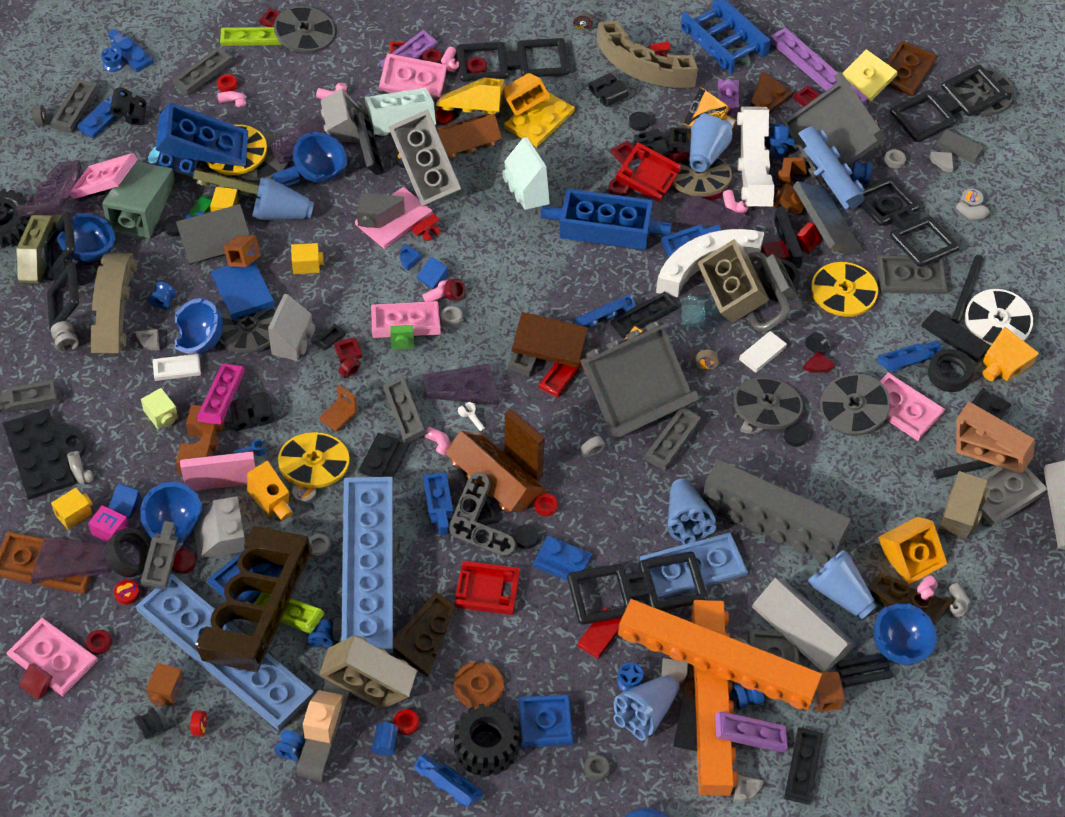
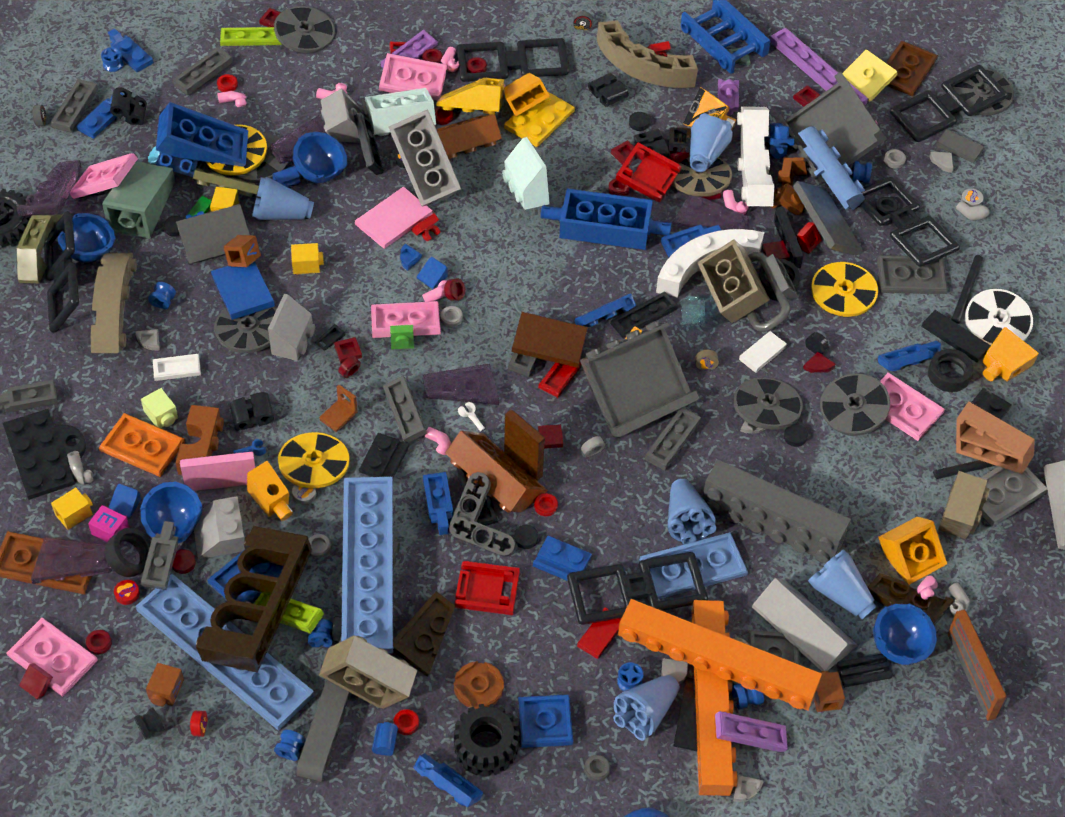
(64, 335): light grey wheel -> none
(141, 444): none -> orange tile
(199, 326): blue cylinder -> none
(221, 394): dark pink tile -> none
(322, 716): light nougat slope -> none
(379, 209): dark grey slope -> none
(552, 435): none -> dark red tile
(770, 93): reddish brown wing -> none
(803, 766): black tile -> none
(976, 665): none -> tile

